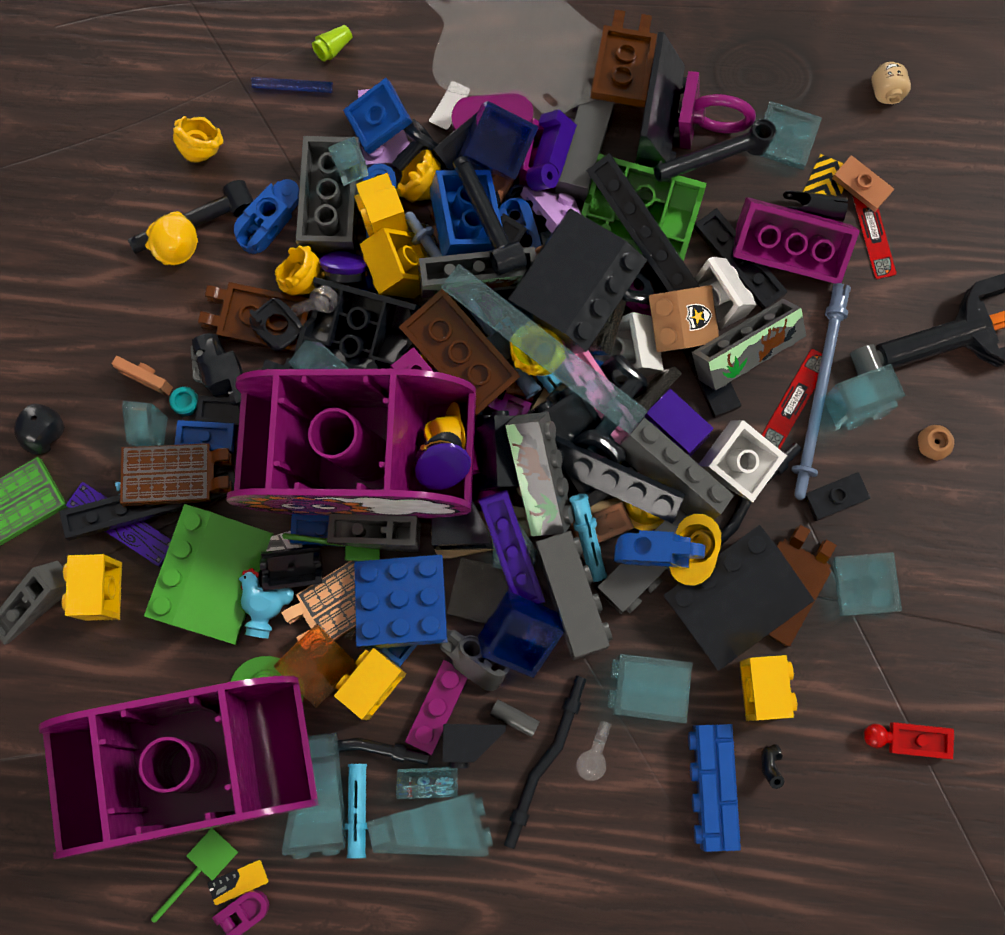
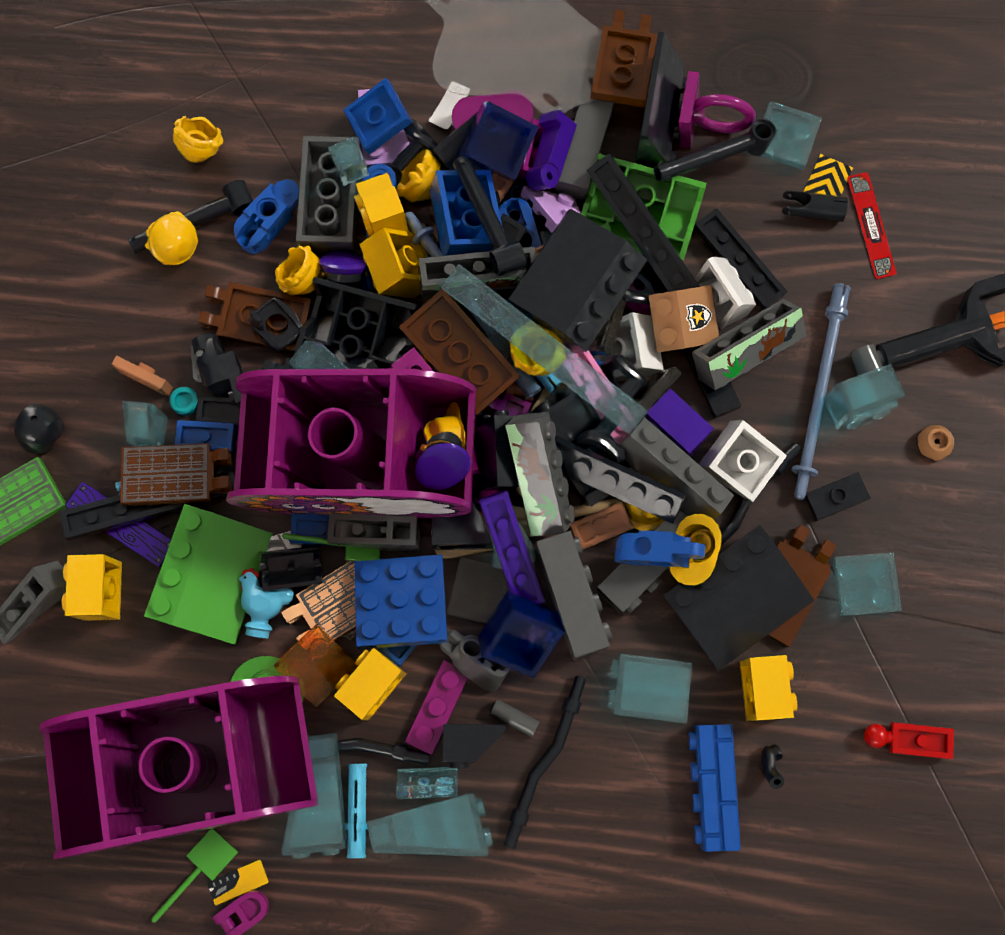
(292, 84): clear blue bar -> none
(321, 298): clear plate -> none
(331, 43): lime cone -> none
(585, 526): medium azure pin -> none
(592, 764): clear plate -> none
(793, 400): sticker -> none
(794, 240): magenta slope -> none
(863, 183): nougat plate -> none
(891, 83): tan head -> none

